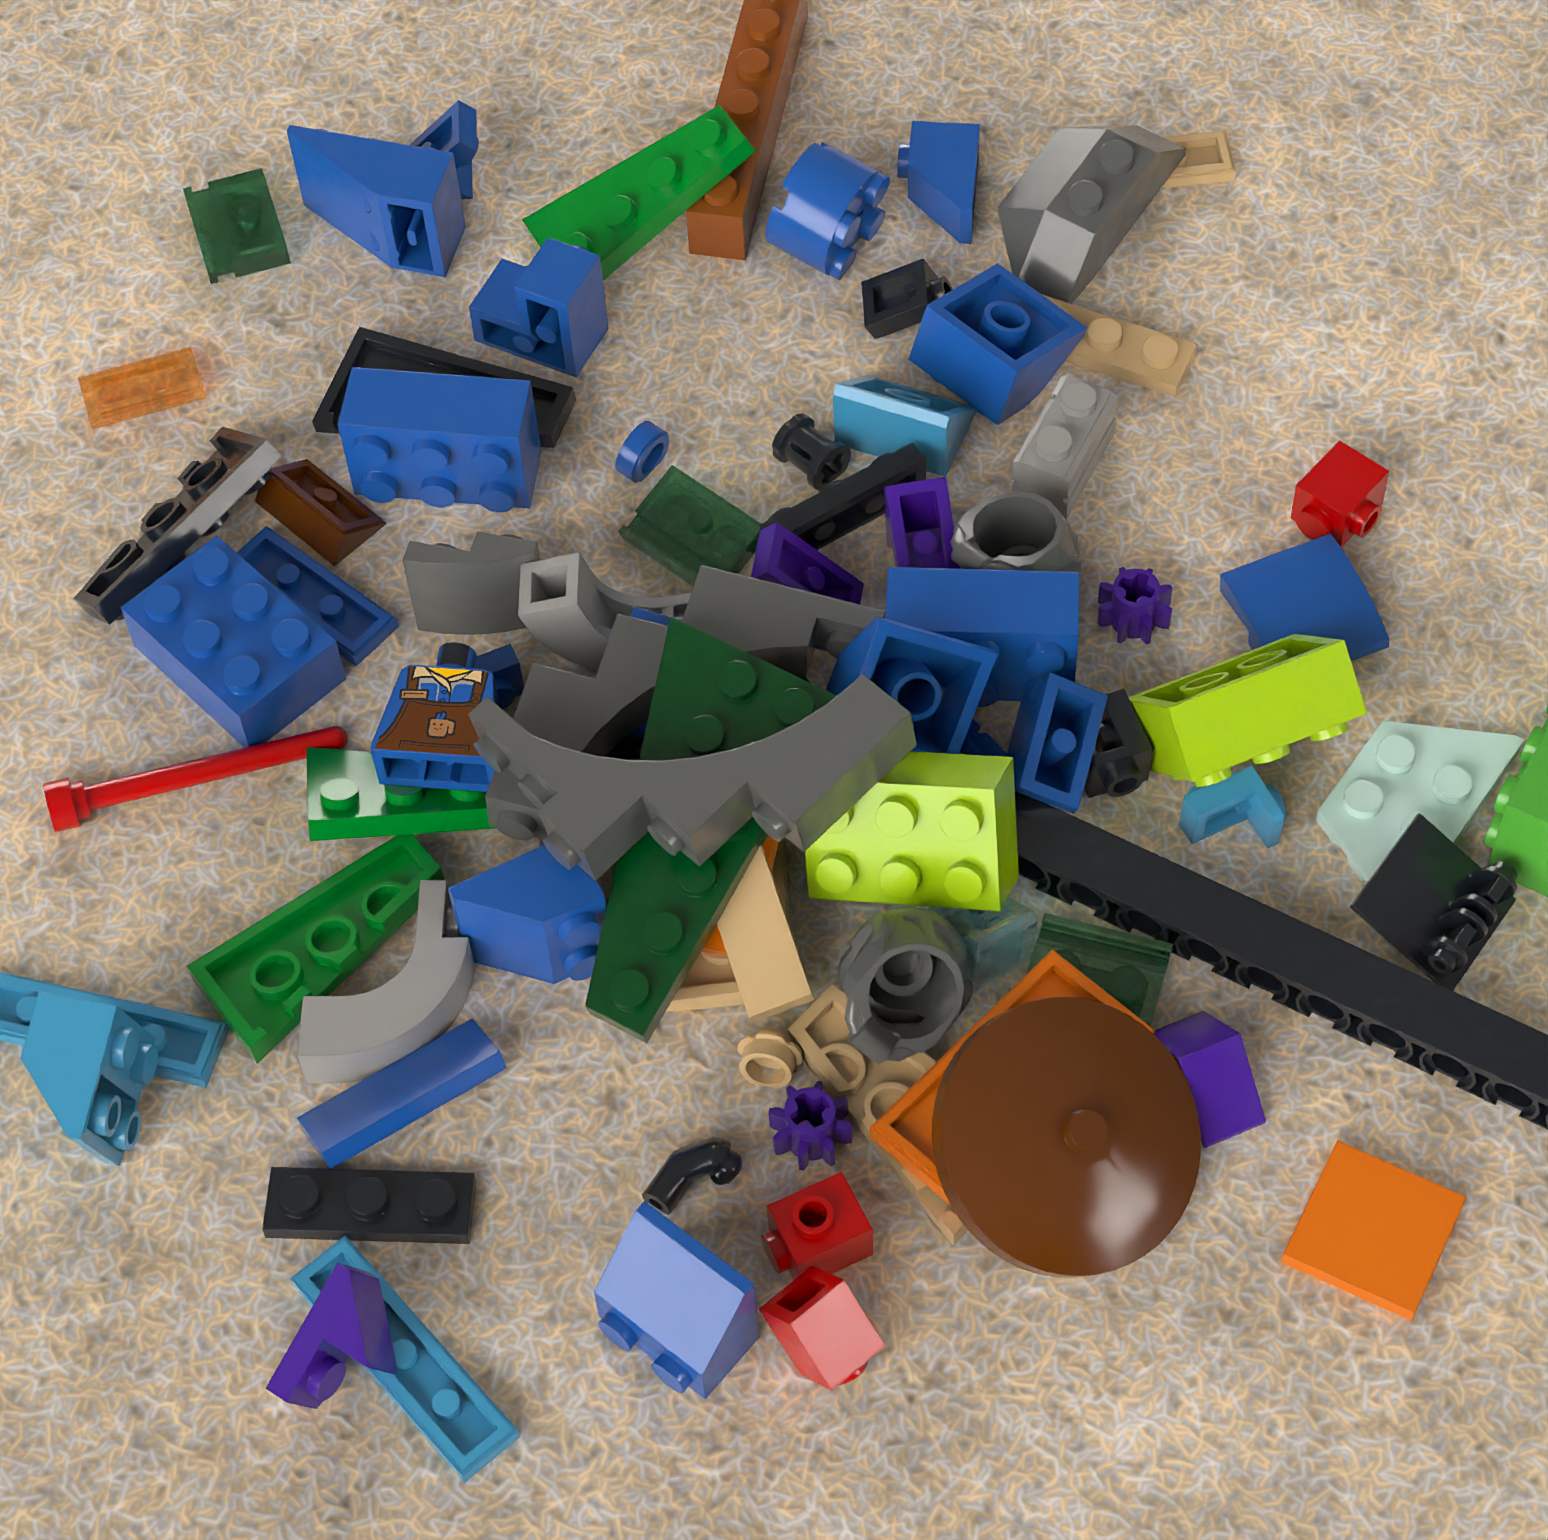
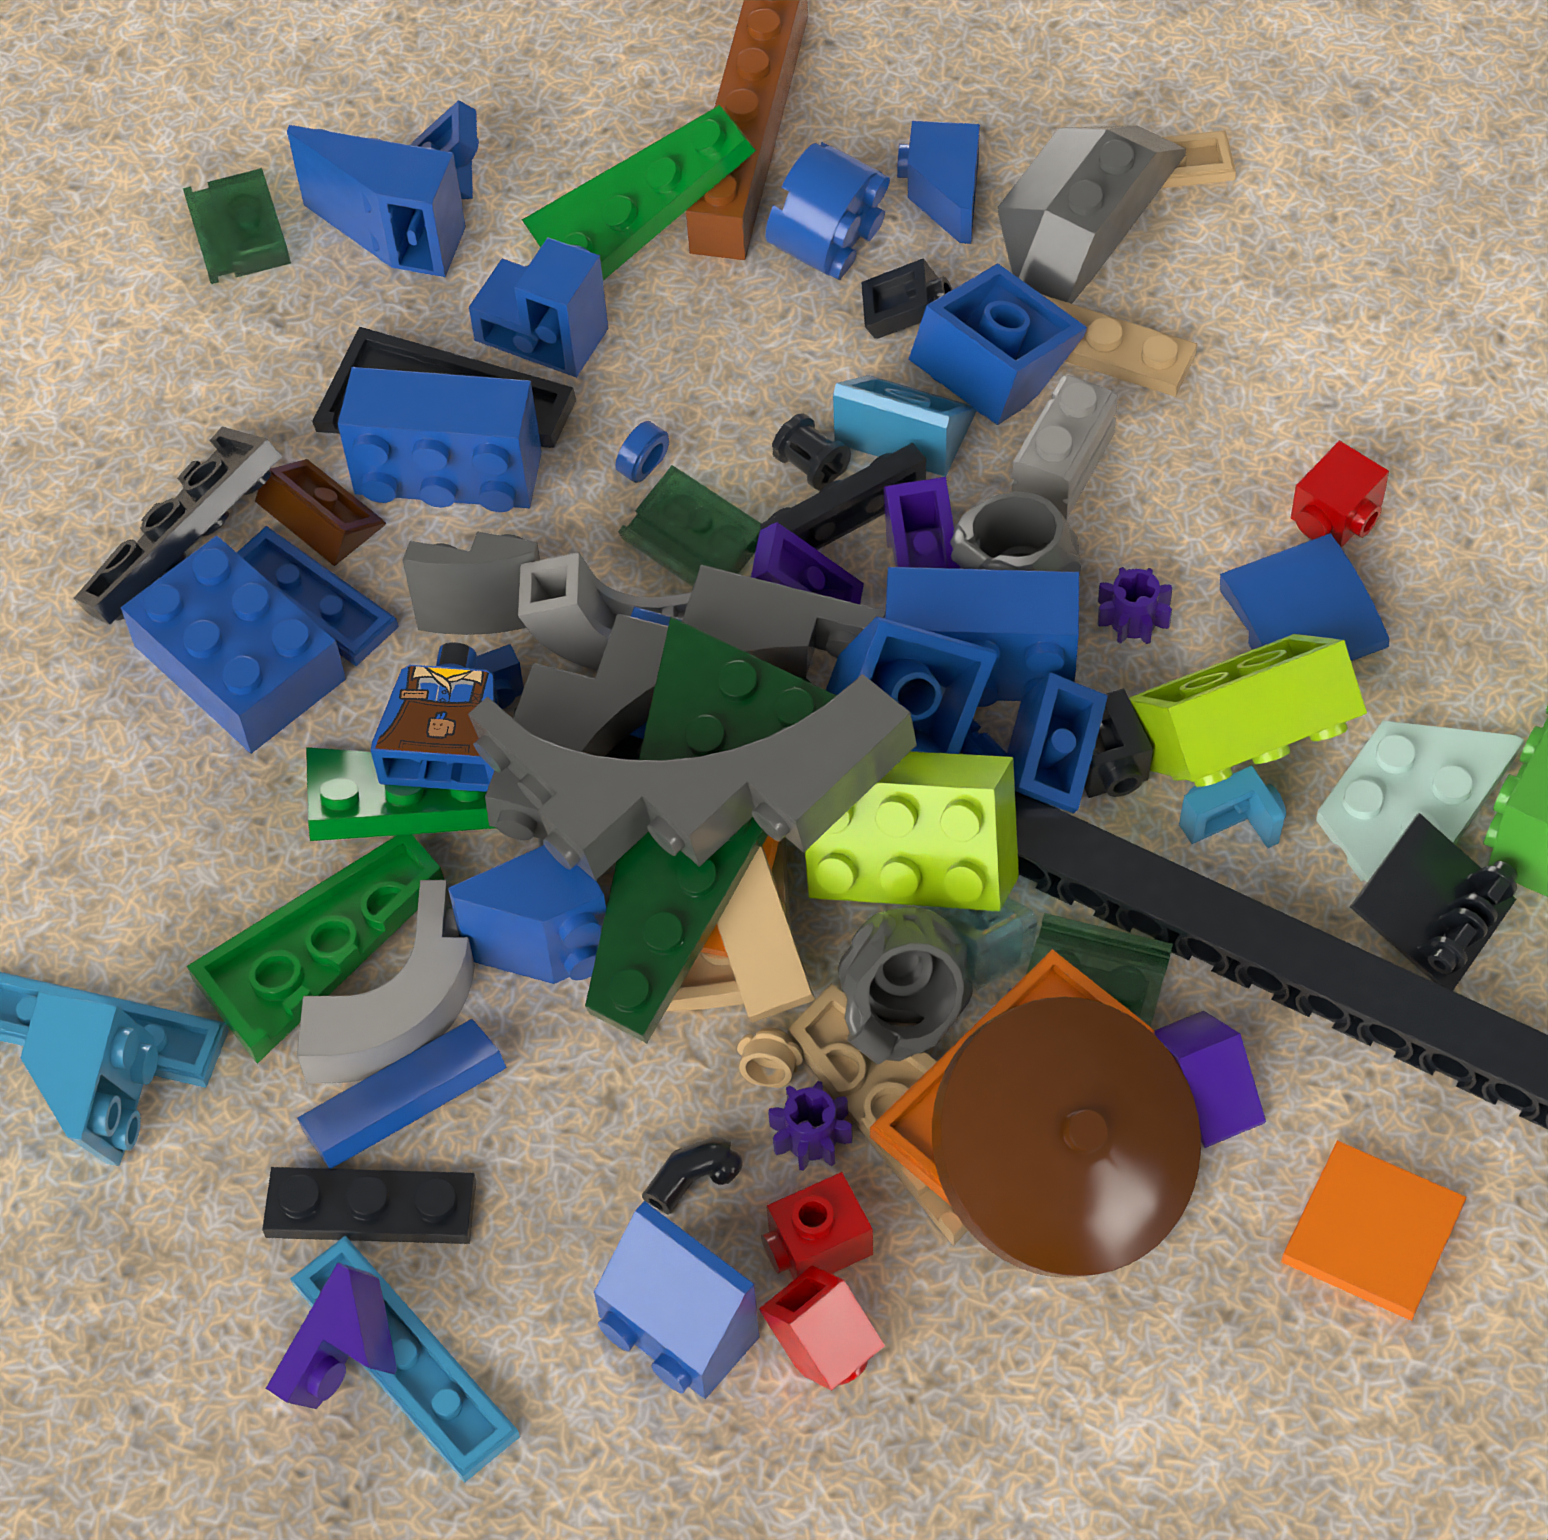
(74, 801): red piece -> none
(141, 388): clear orange tile -> none

